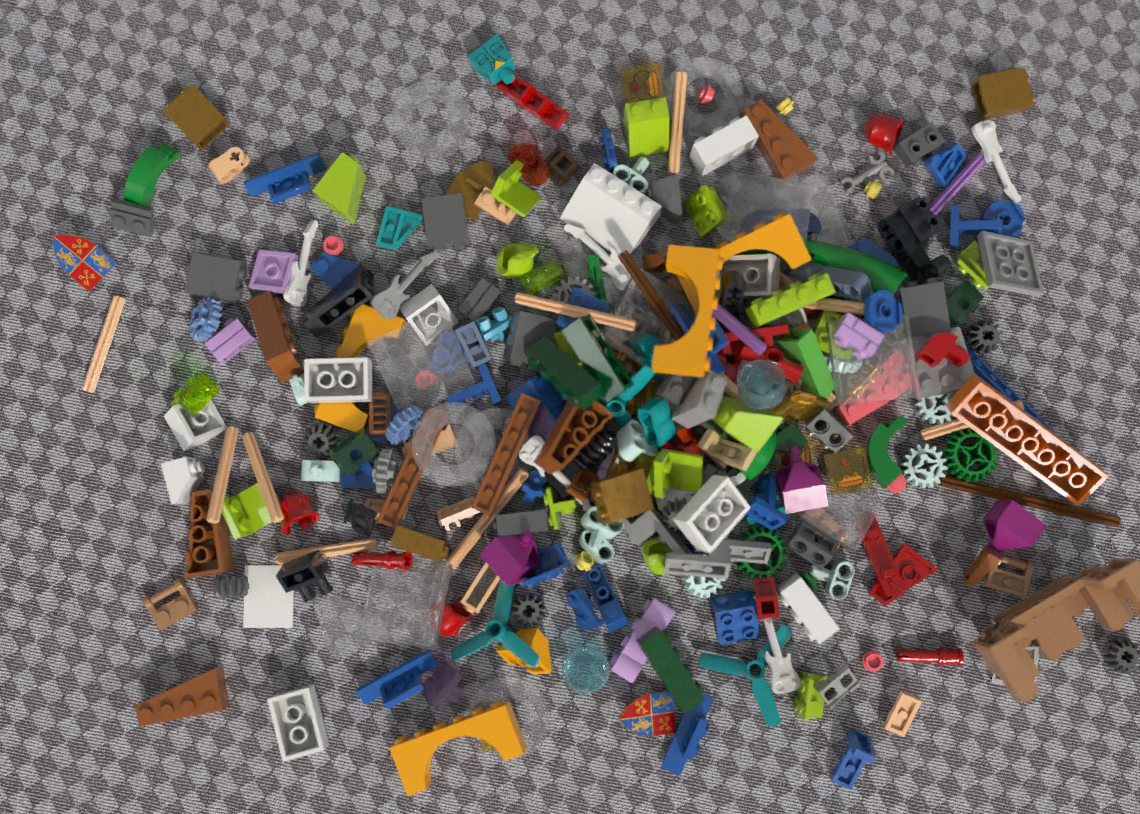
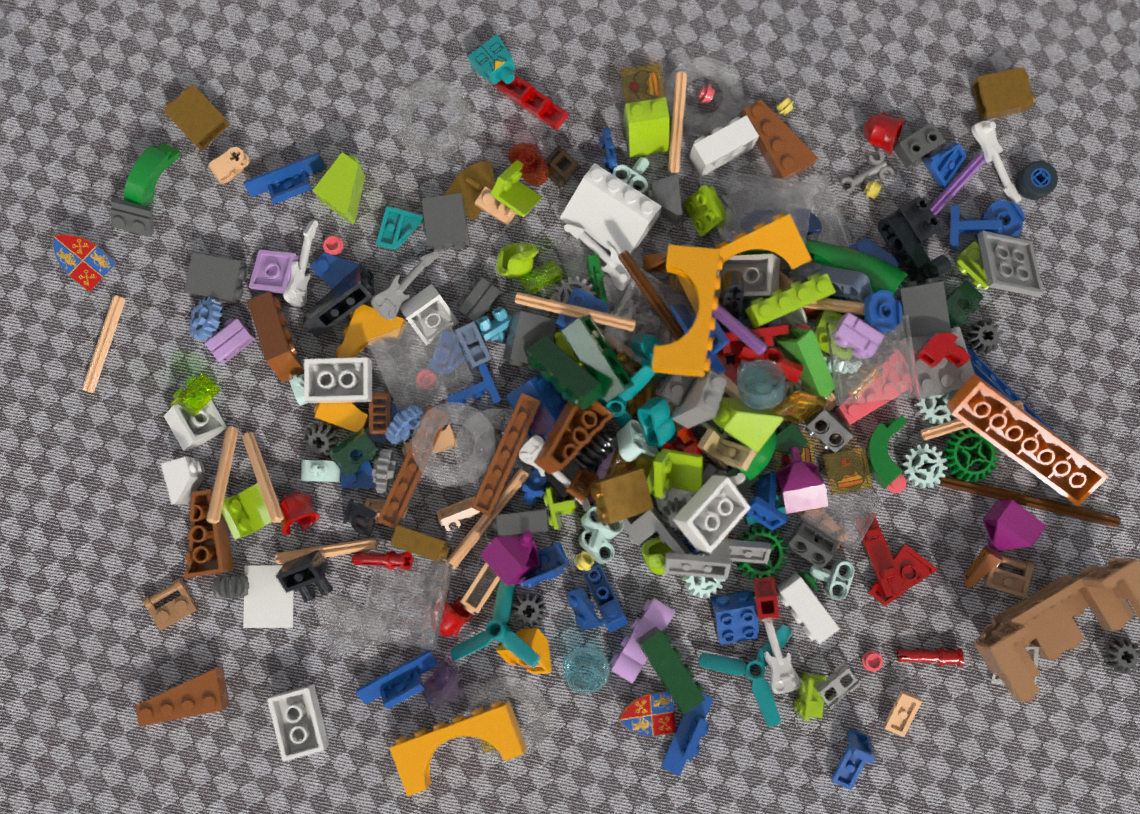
(1033, 188): none -> black wheel

